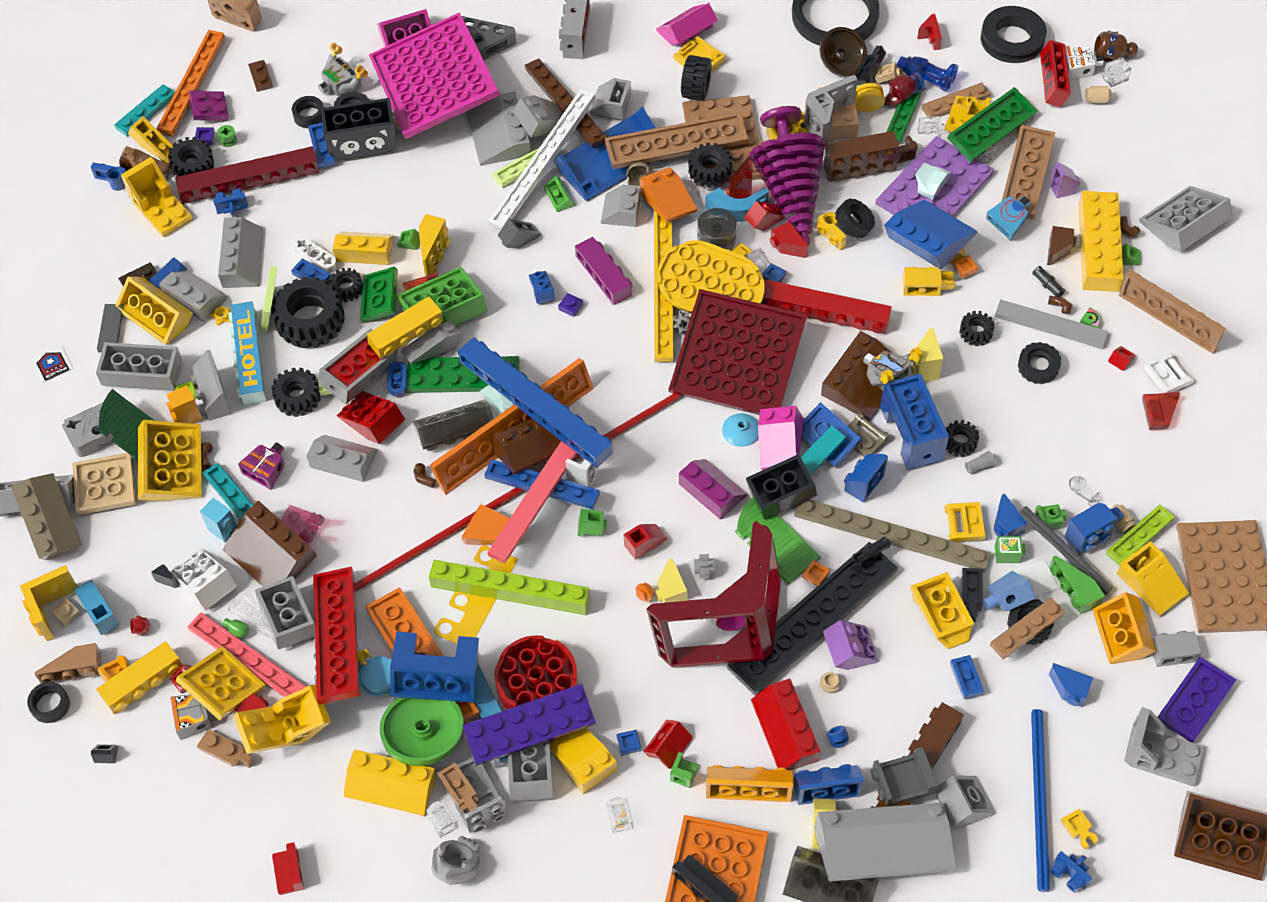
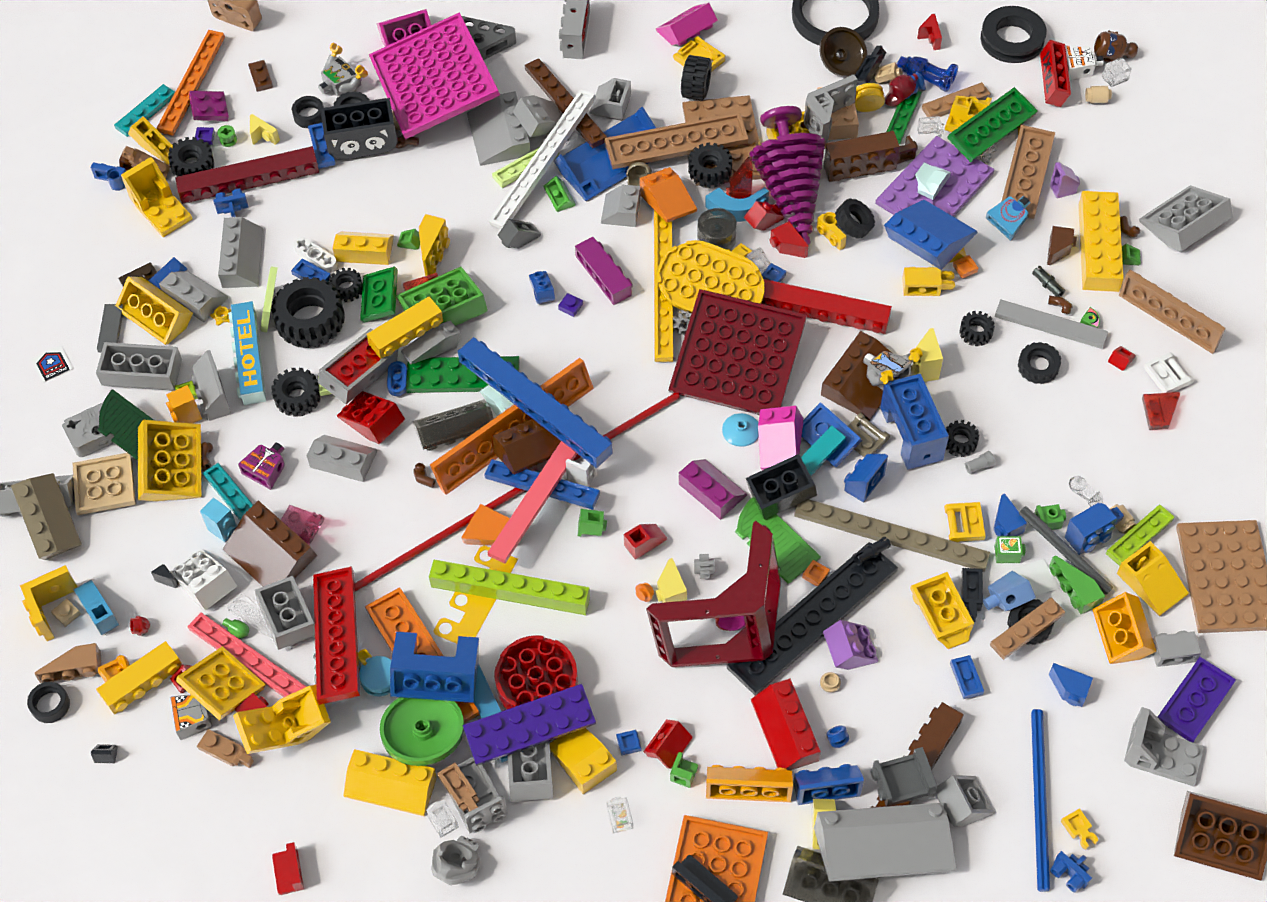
(261, 129): none -> light yellow slope
(402, 142): none -> reddish brown arm

